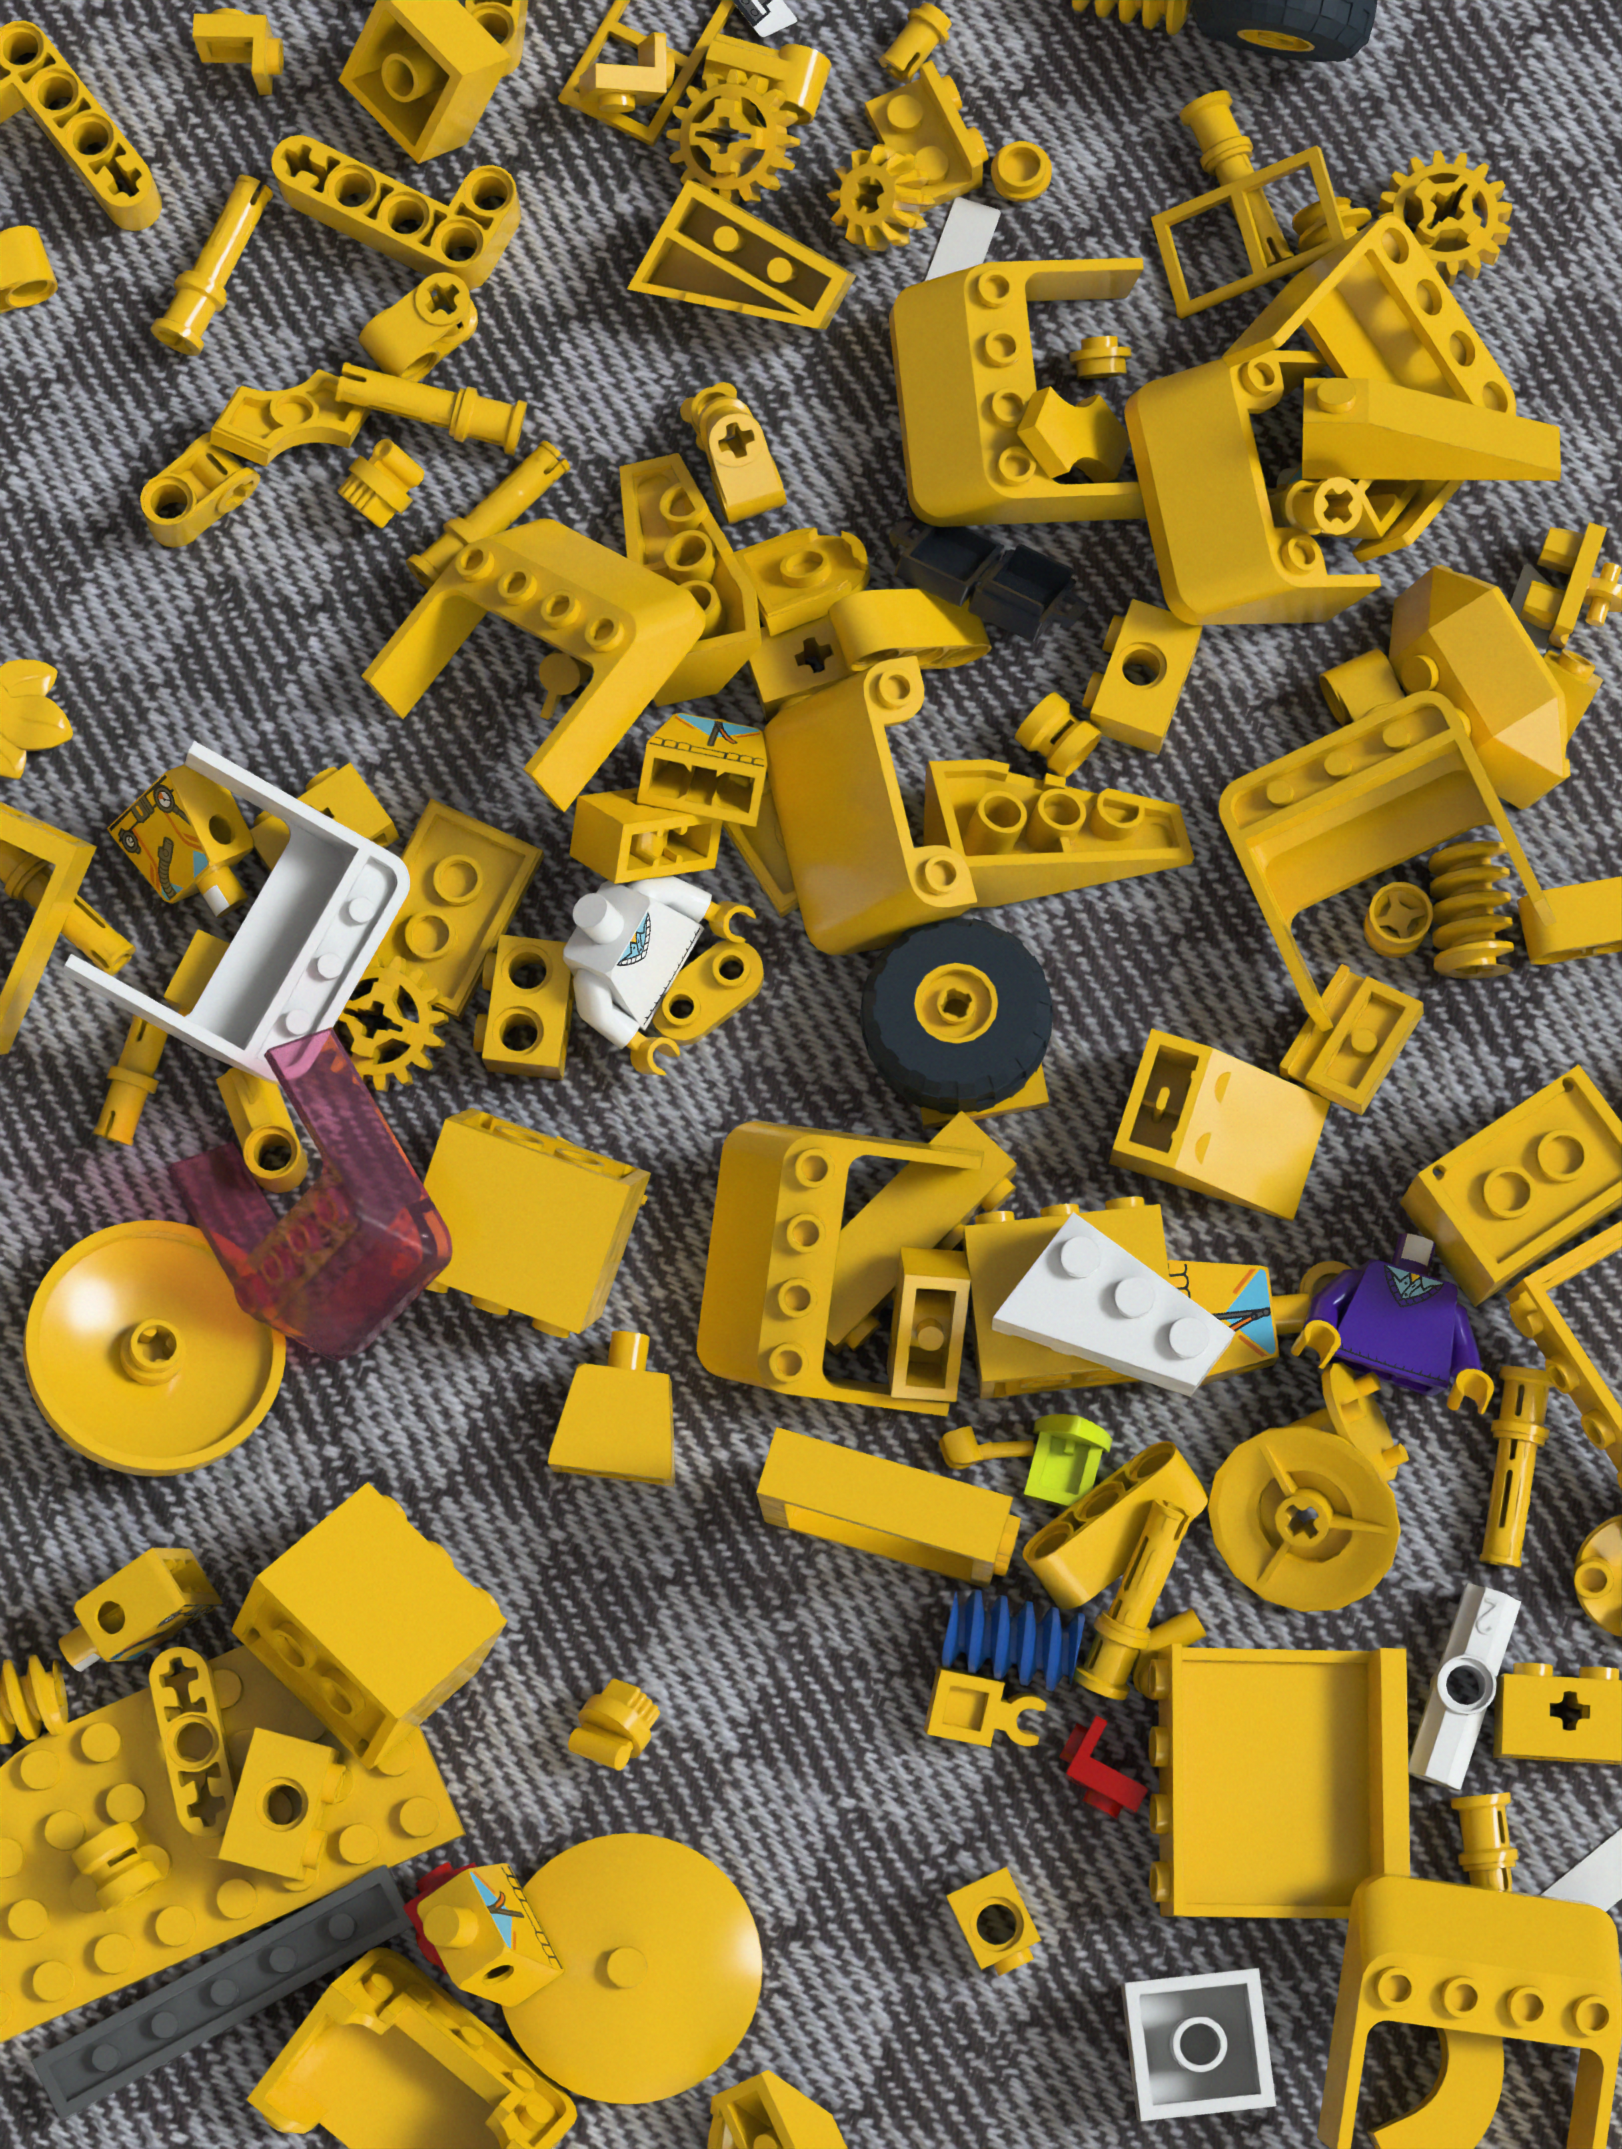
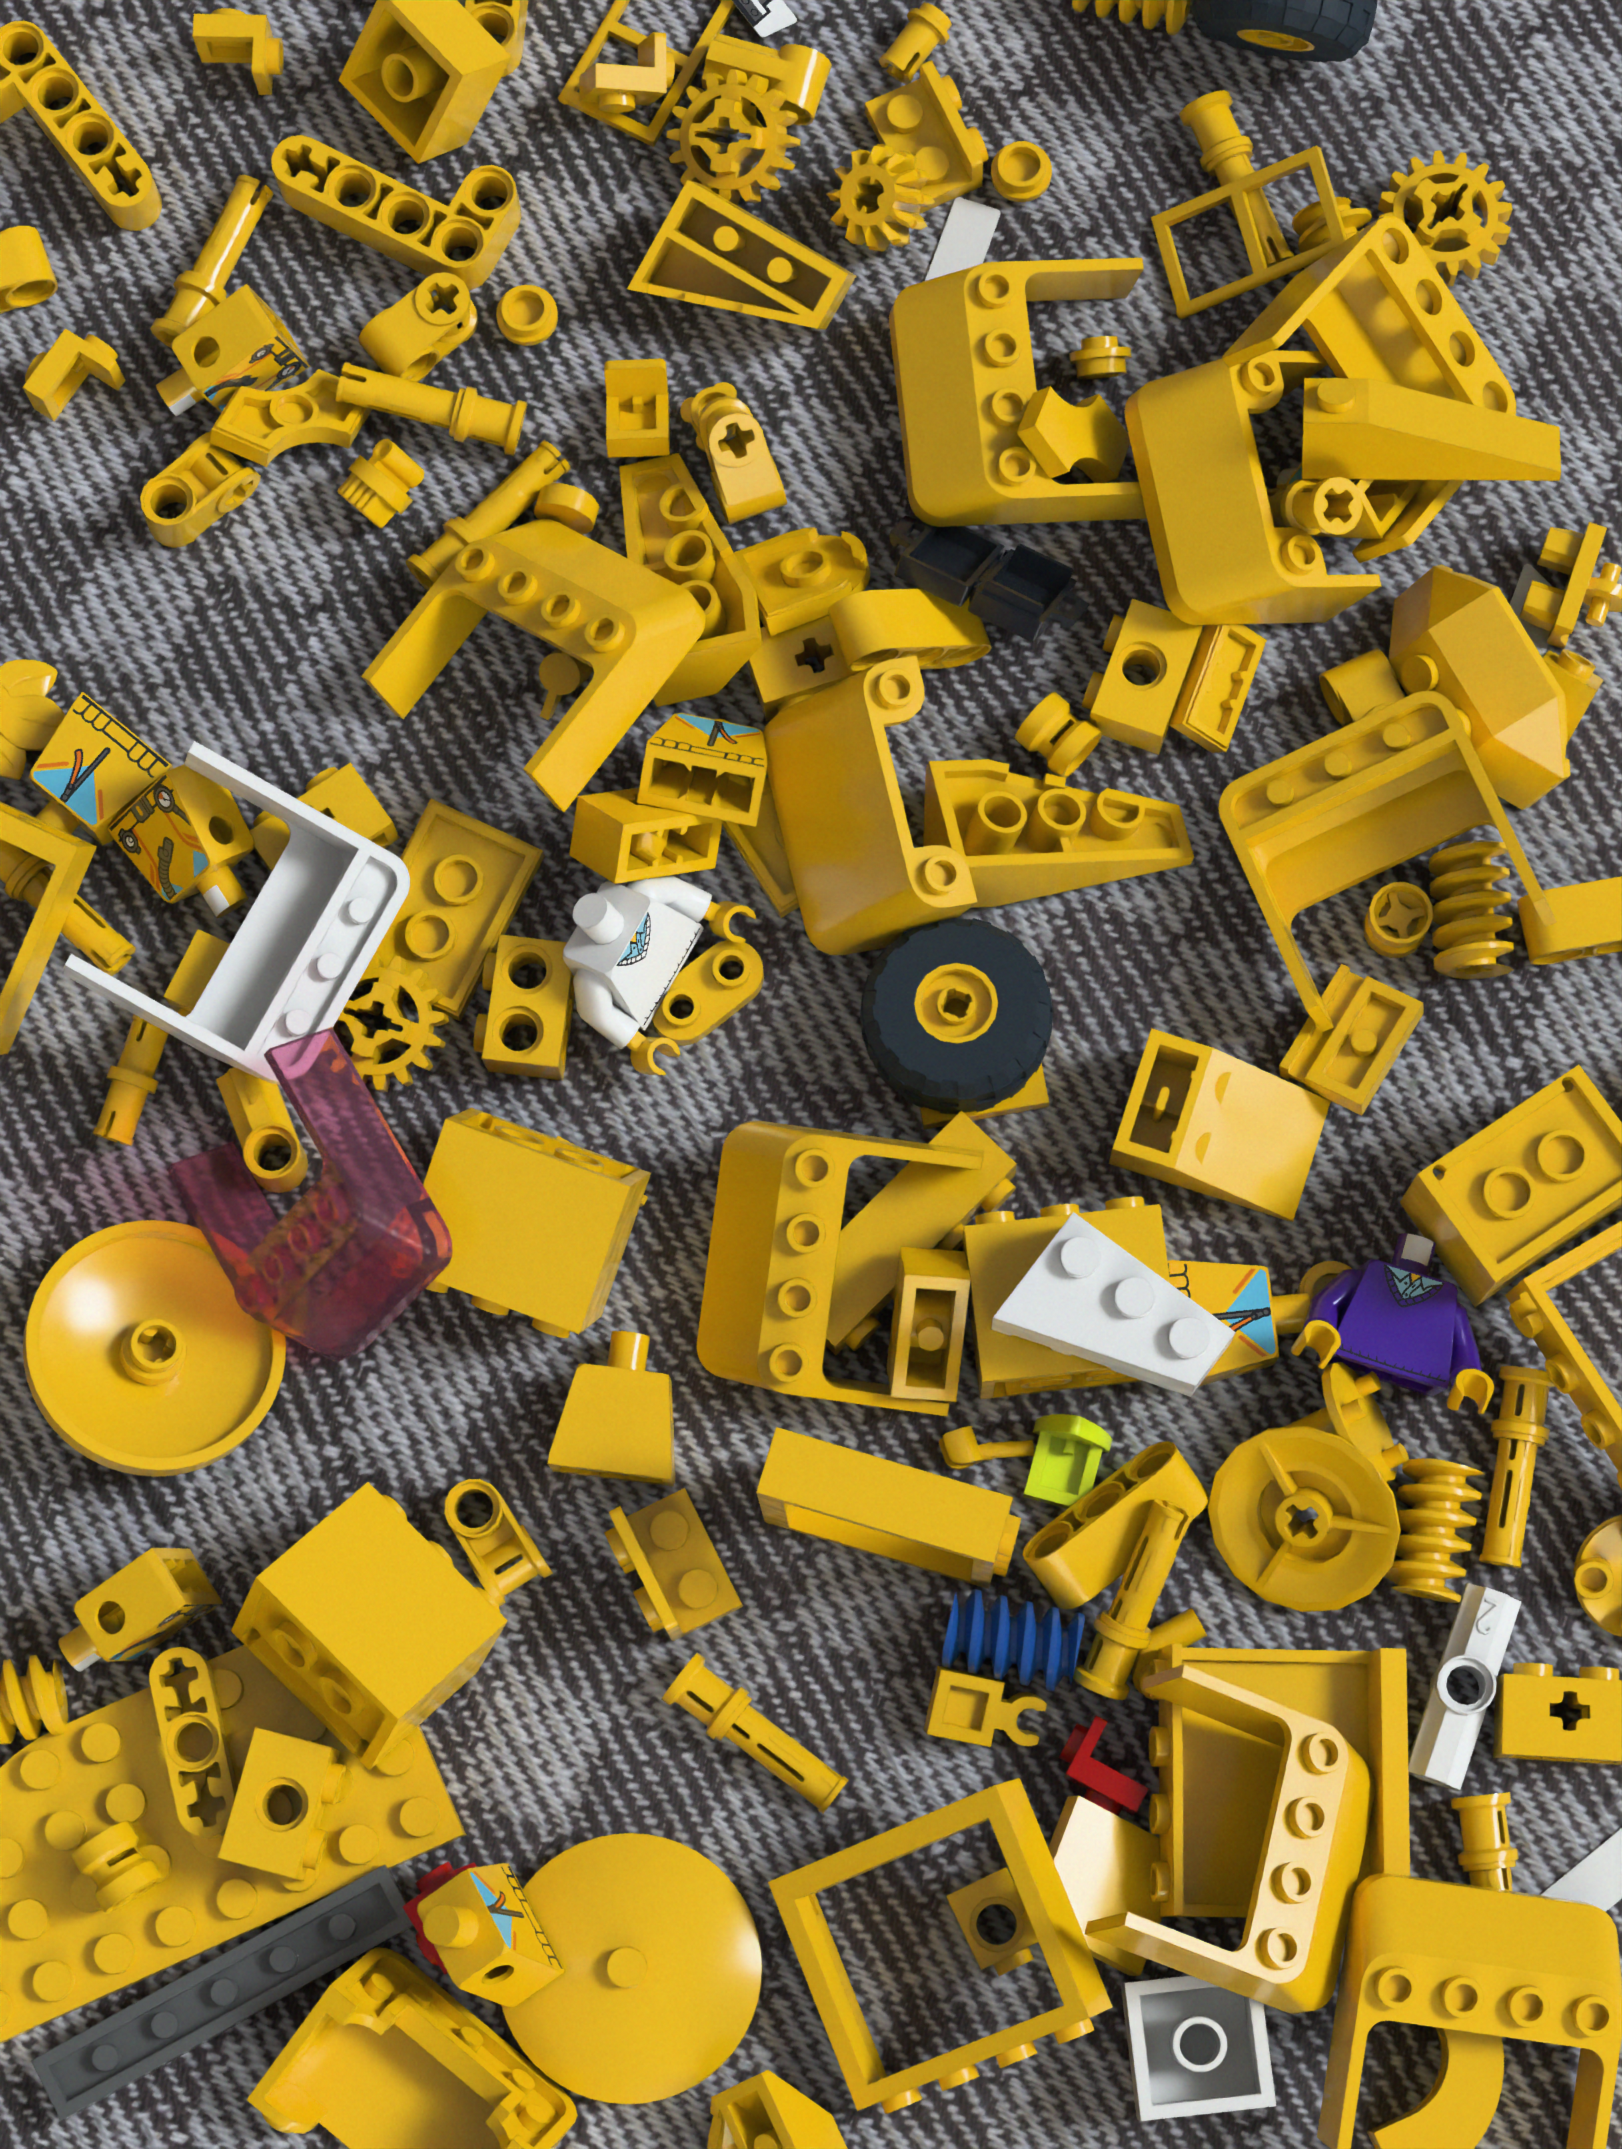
(60, 372): none -> yellow bracket
(93, 770): none -> yellow torso
(231, 348): none -> yellow torso
(495, 1543): none -> yellow piece
(527, 315): none -> yellow plate
(567, 506): none -> yellow tile
(614, 1725): yellow piece -> none
(637, 408): none -> yellow bracket
(676, 1563): none -> yellow bracket
(729, 1715): none -> yellow pin
(1045, 1904): none -> yellow window
(1104, 1873): none -> yellow tile
(1217, 685): none -> yellow plate
(1305, 1861): none -> yellow windscreen
(1432, 1528): none -> yellow piece

